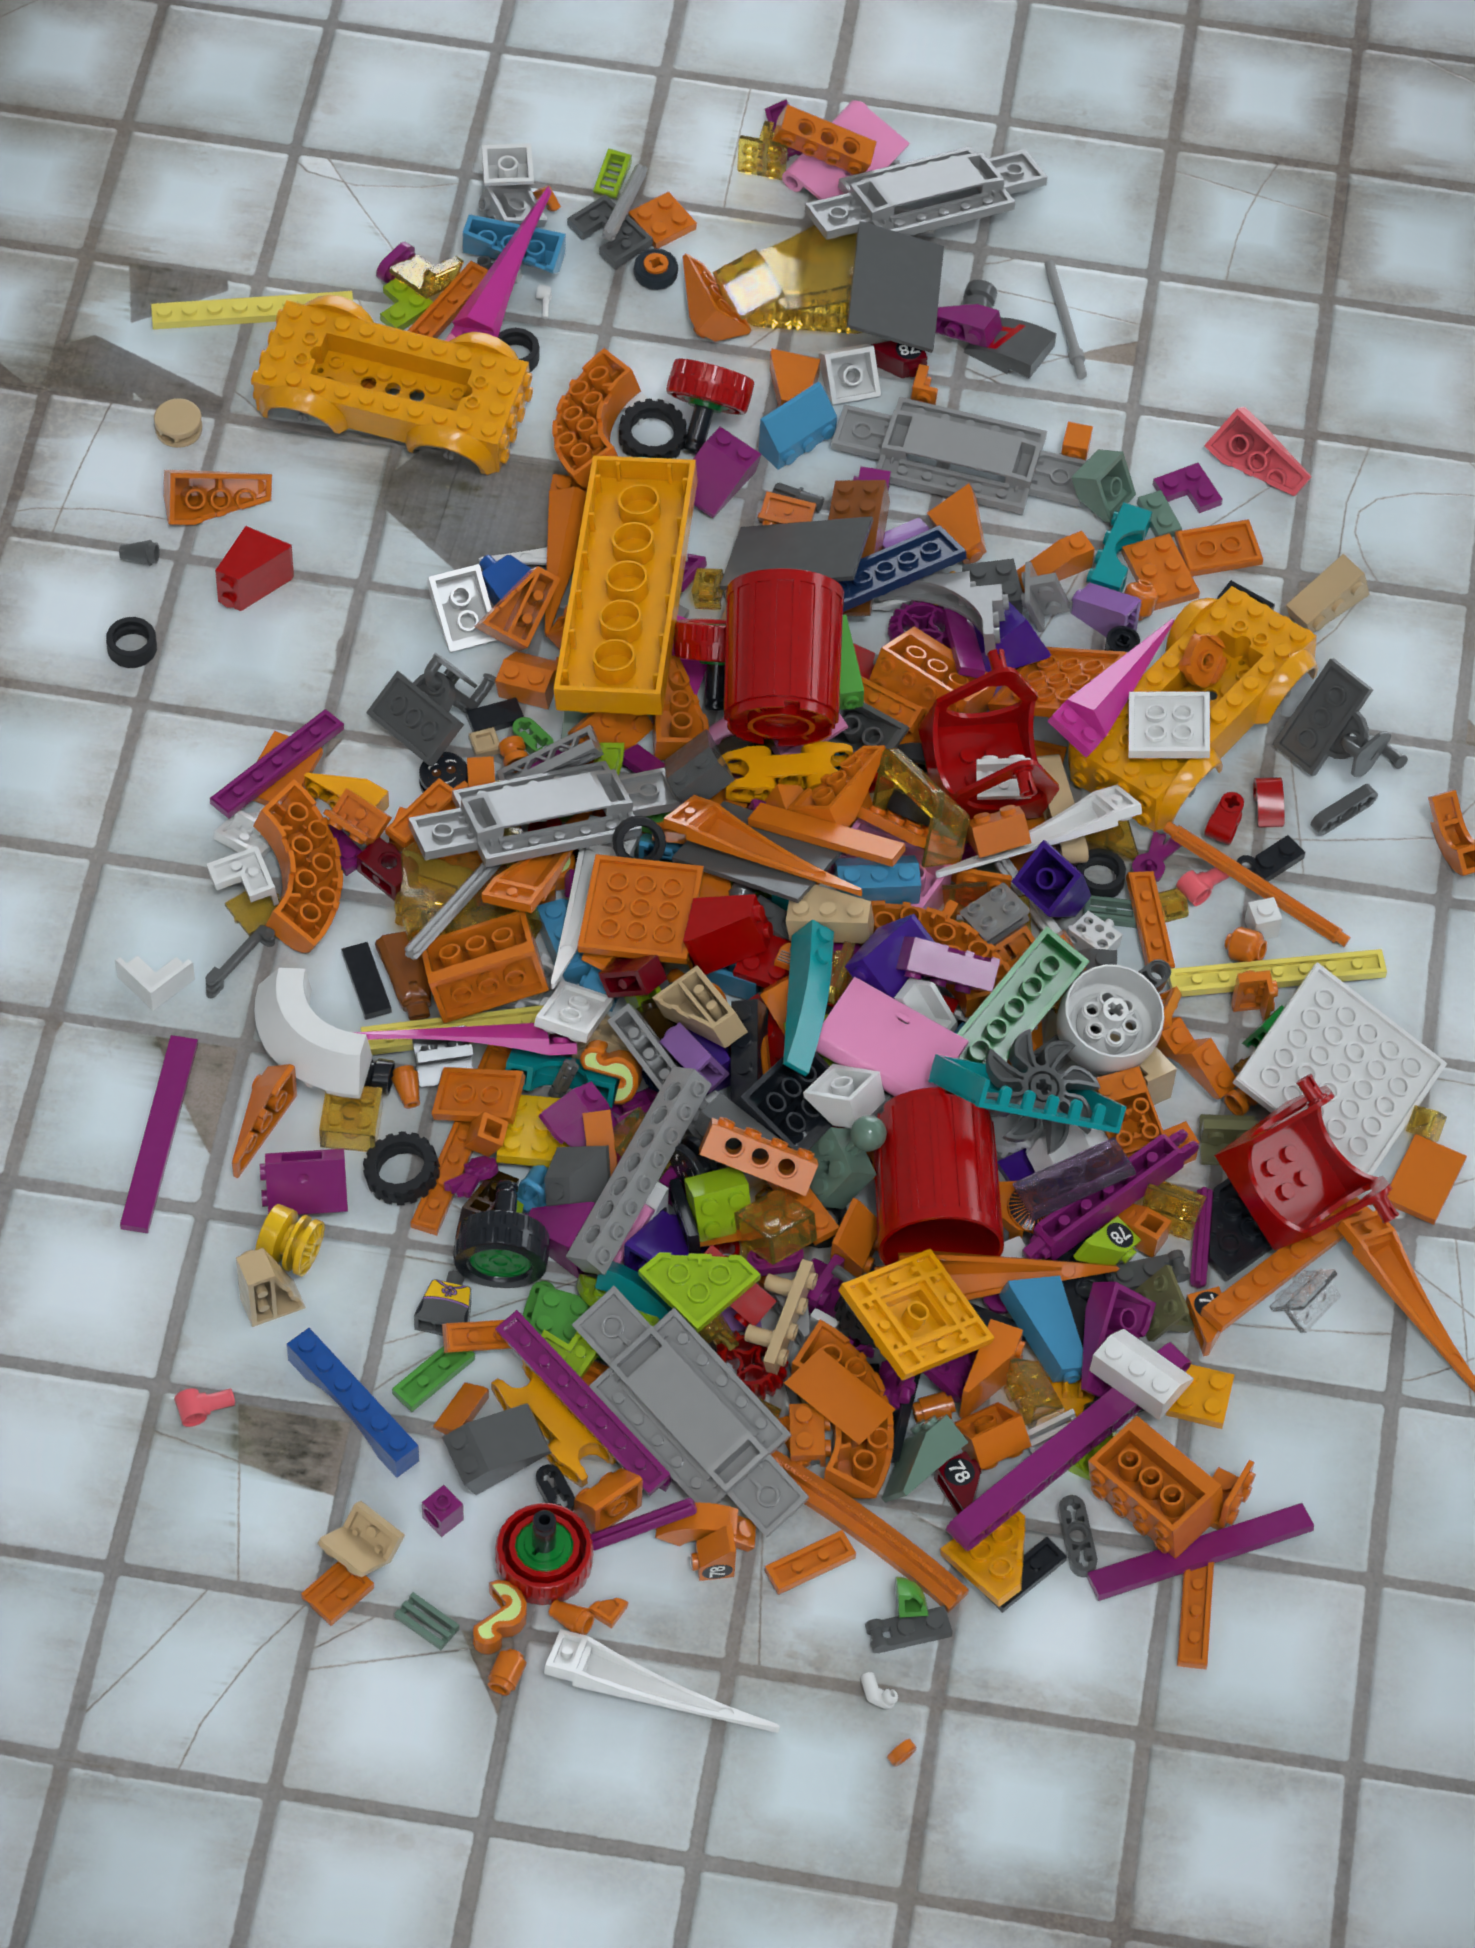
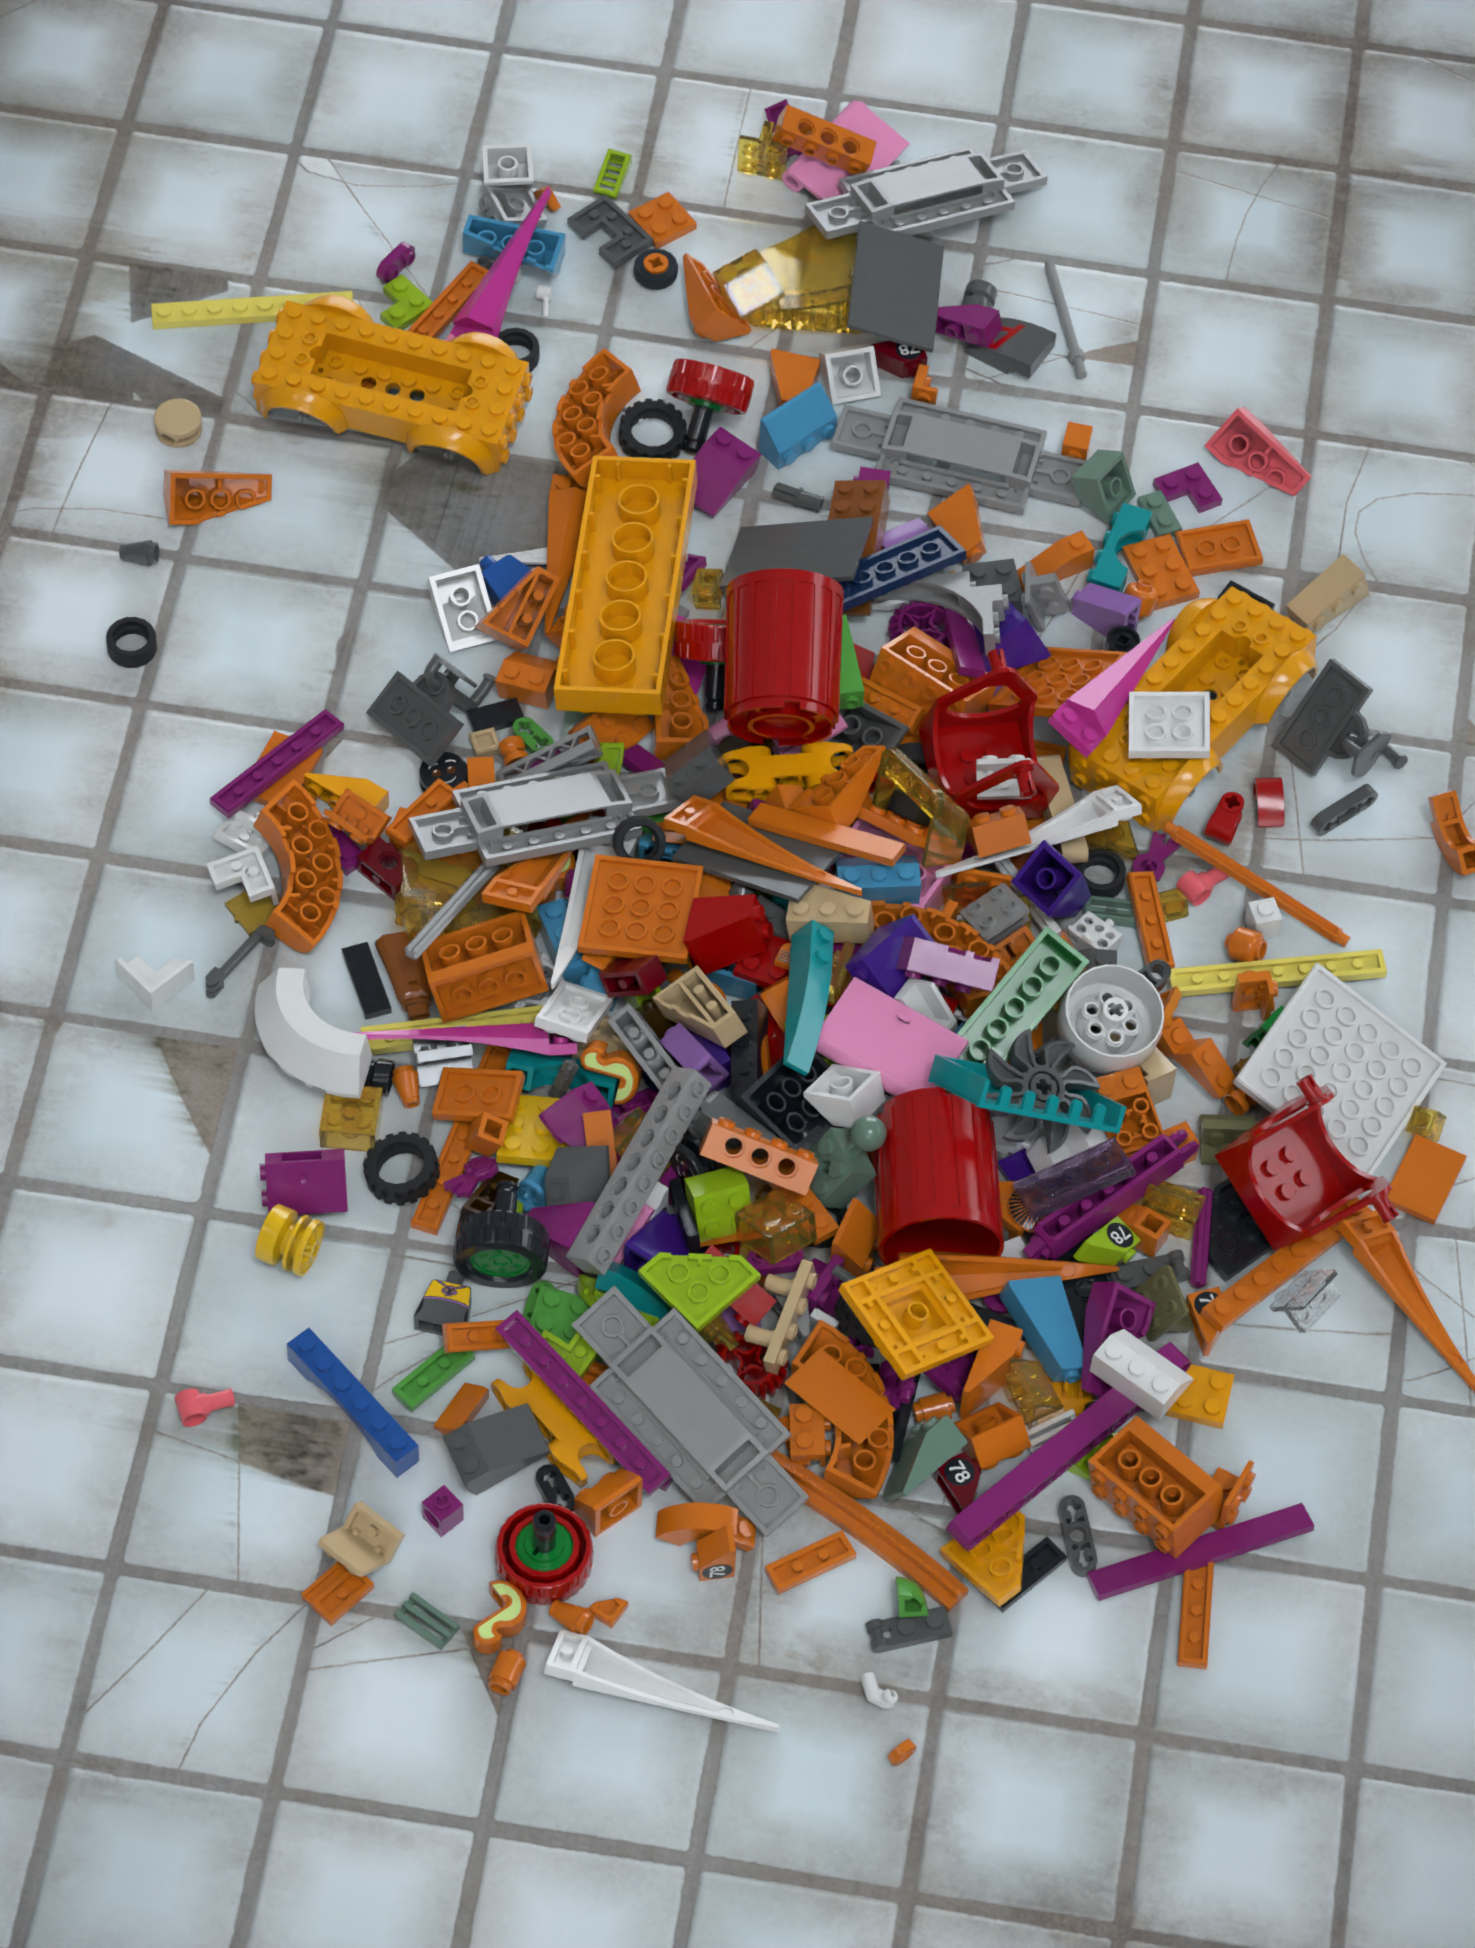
(159, 1134): magenta tile -> none
(253, 569): red slope -> none
(265, 1288): tan wedge -> none
(268, 1102): orange wedge -> none
(424, 276): clear yellow bracket -> none
(624, 202): light grey axle -> none
(643, 1523): magenta axle -> none
(785, 509): orange bracket -> none
(1200, 648): orange plate -> none
(1275, 858): black hinge -> none

